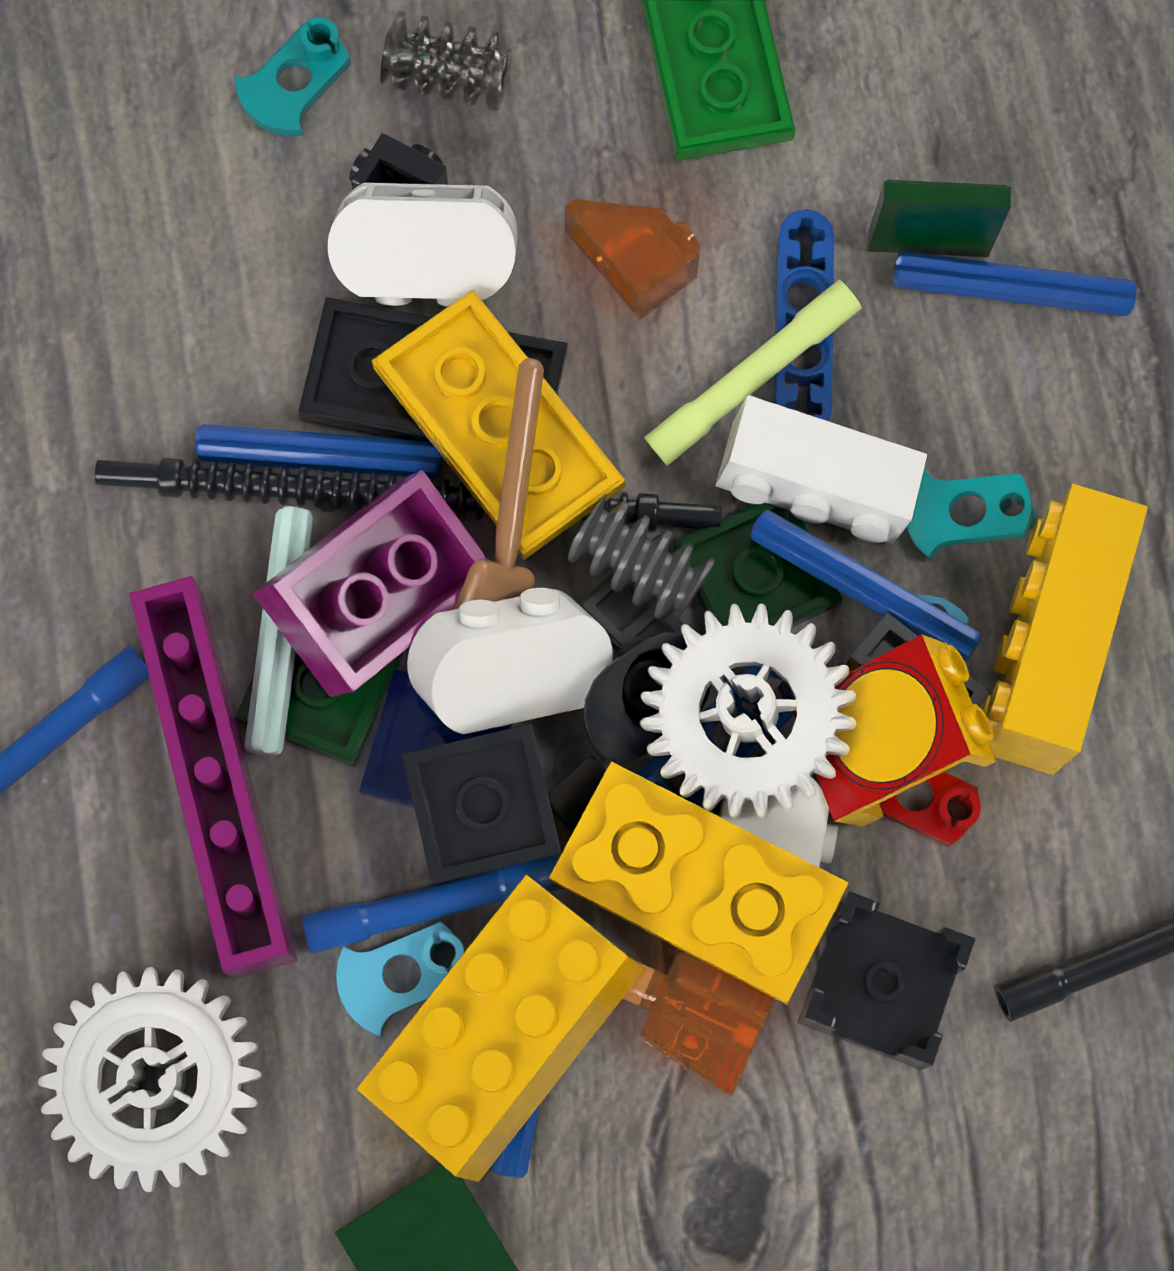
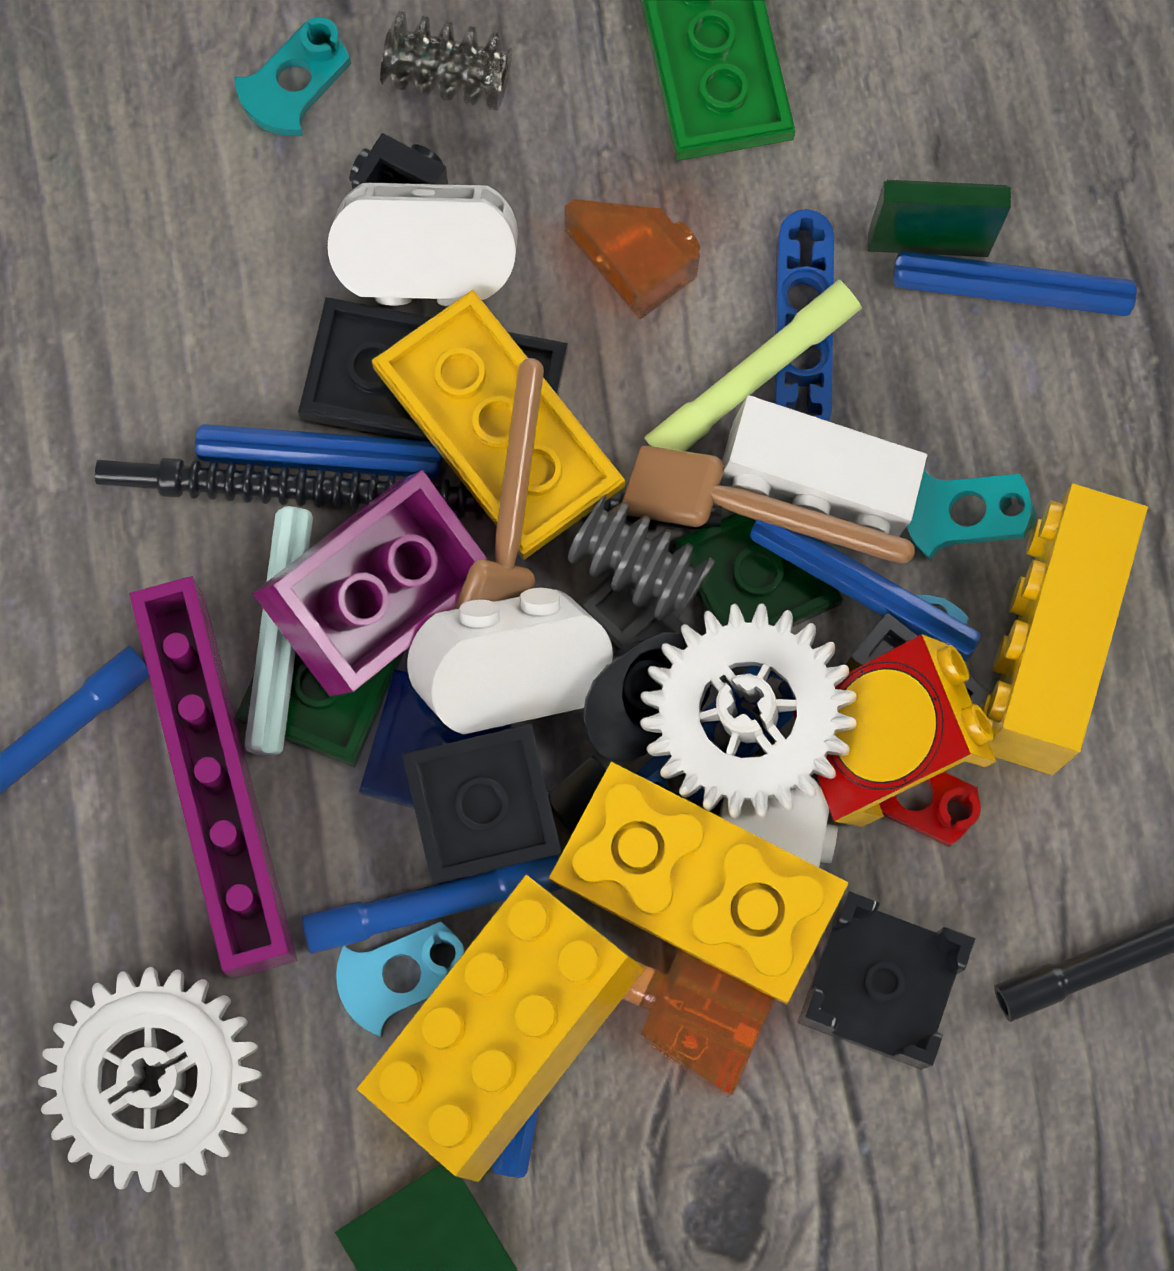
(685, 485): none -> medium nougat piece

